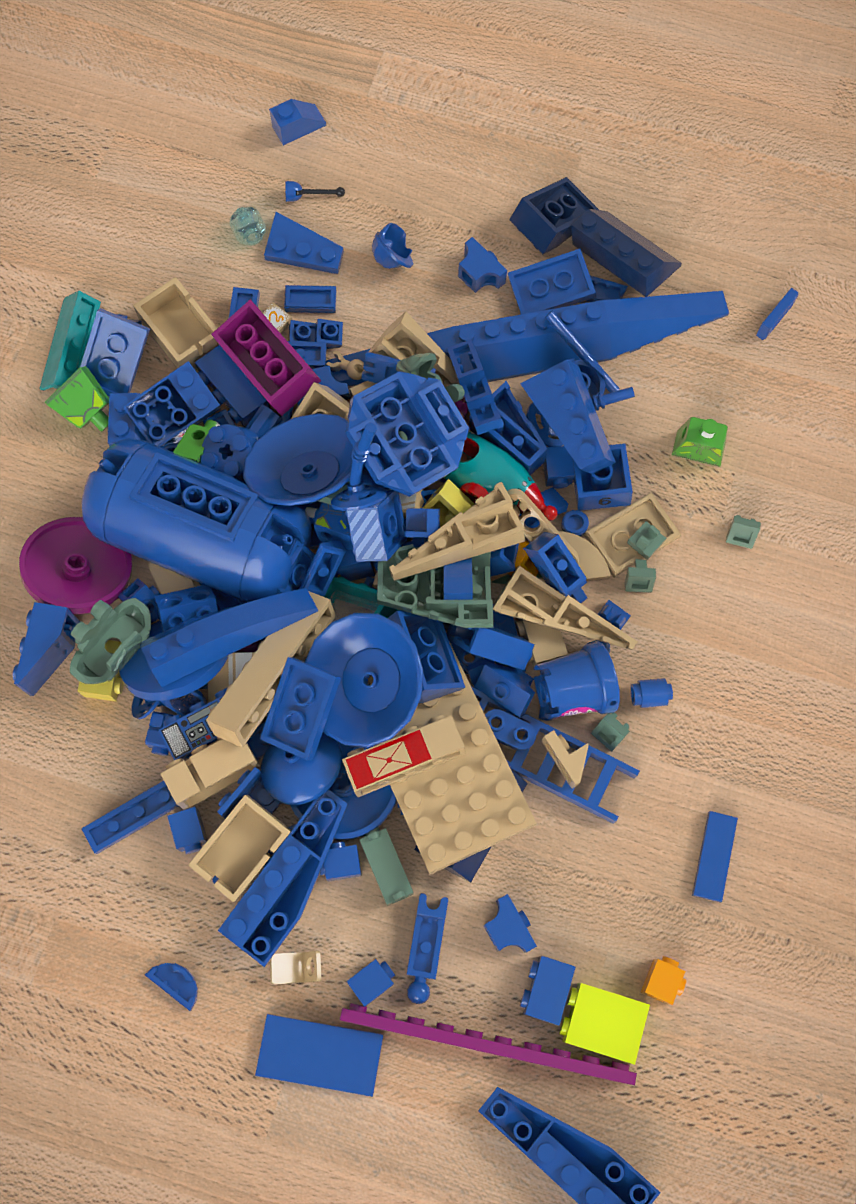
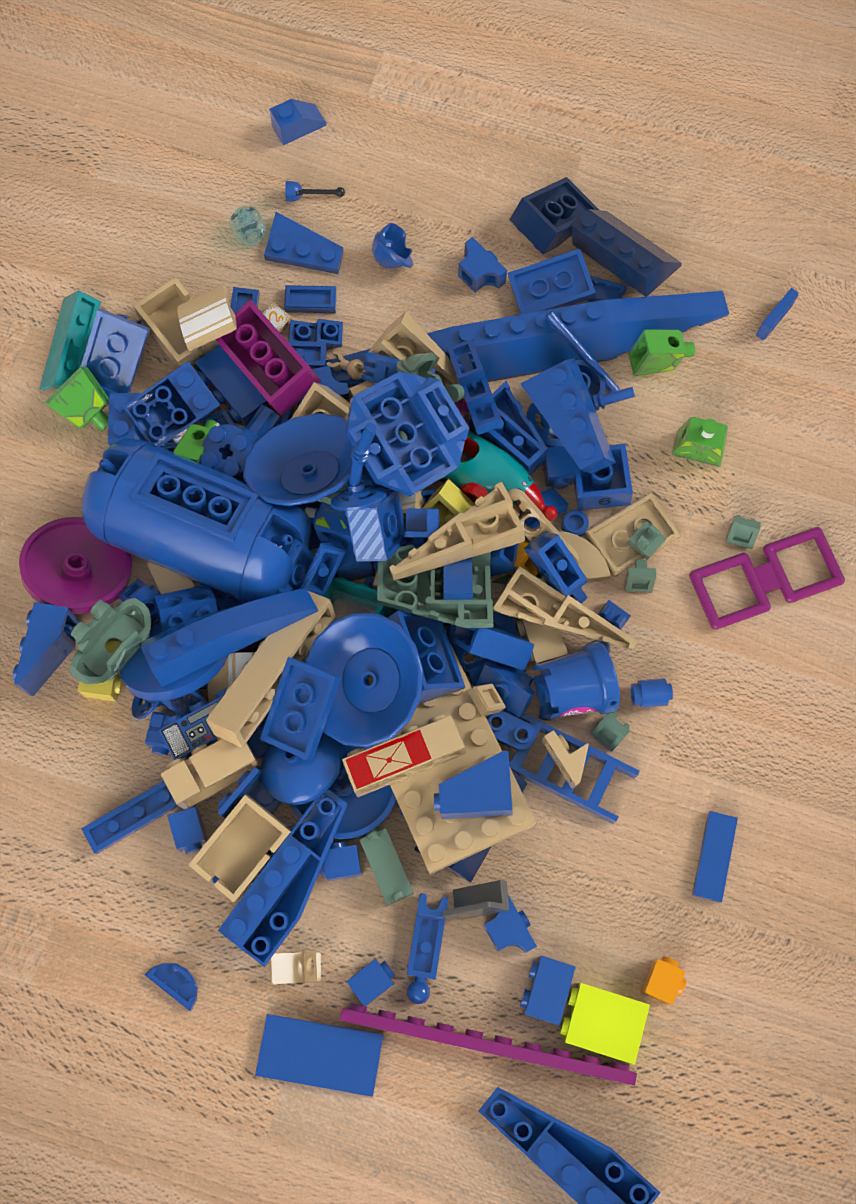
(206, 317): none -> tan slope
(477, 791): none -> blue slope
(479, 900): none -> dark grey panel
(486, 699): none -> tan tile
(659, 351): none -> bright green torso
(766, 578): none -> magenta bar

